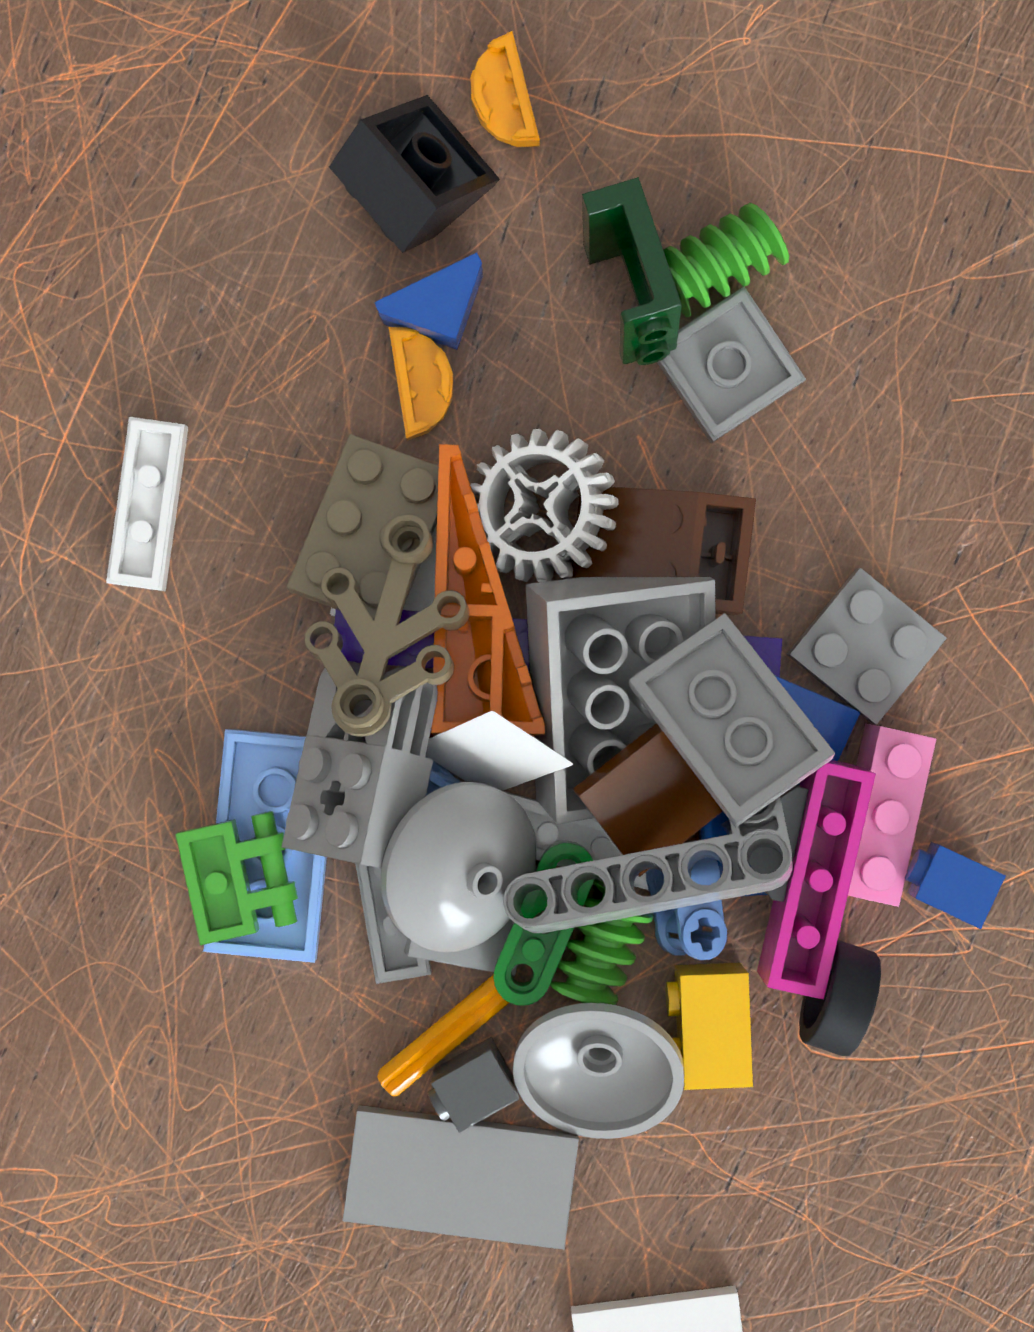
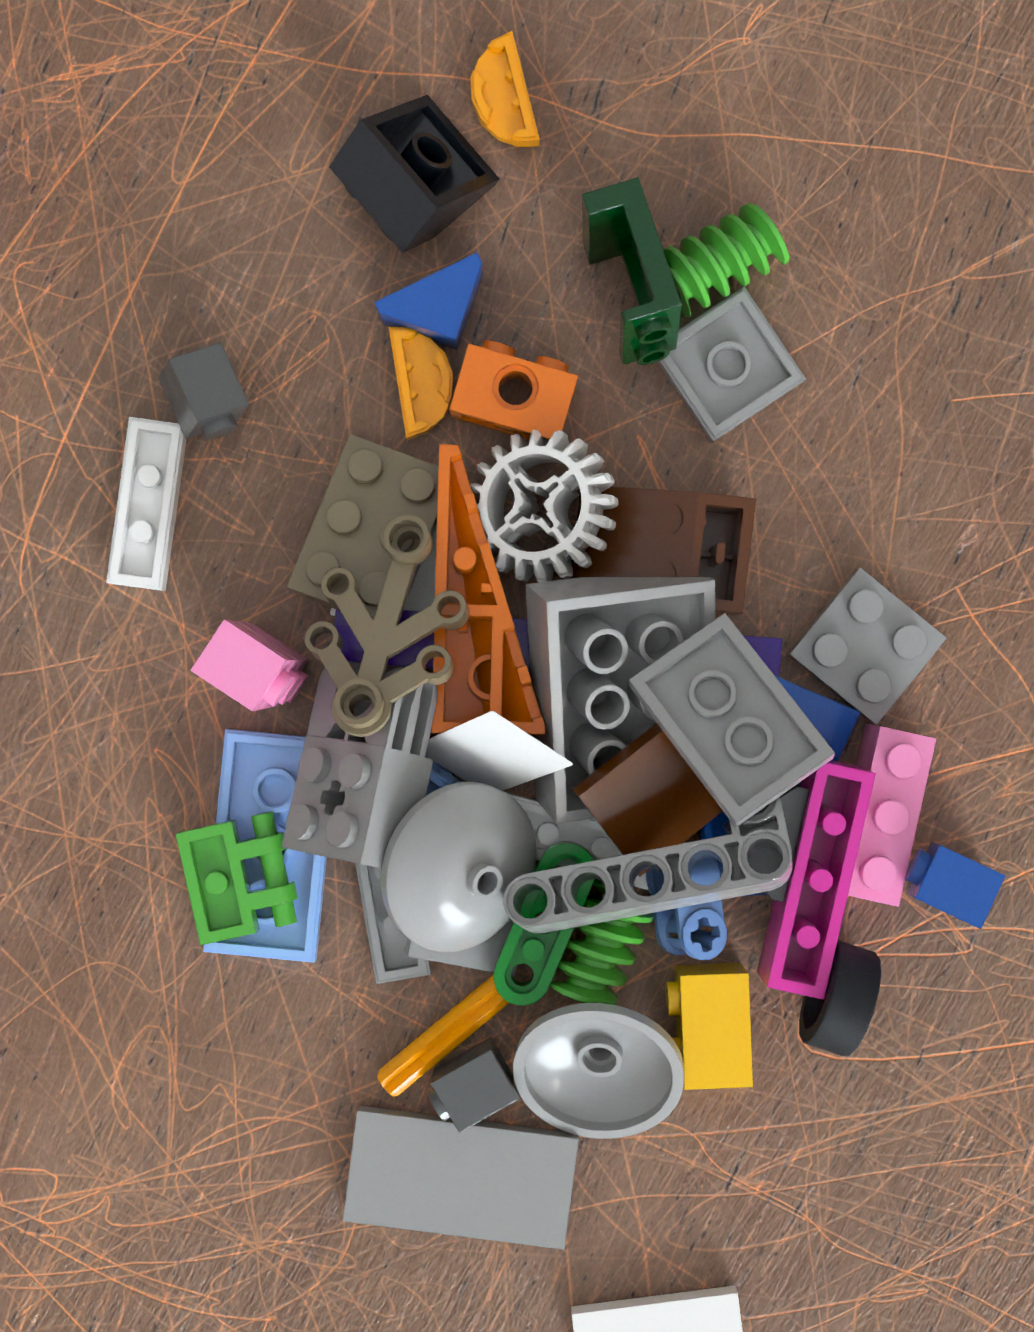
(204, 392): none -> dark grey brick
(251, 666): none -> bright pink brick
(488, 368): none -> orange brick

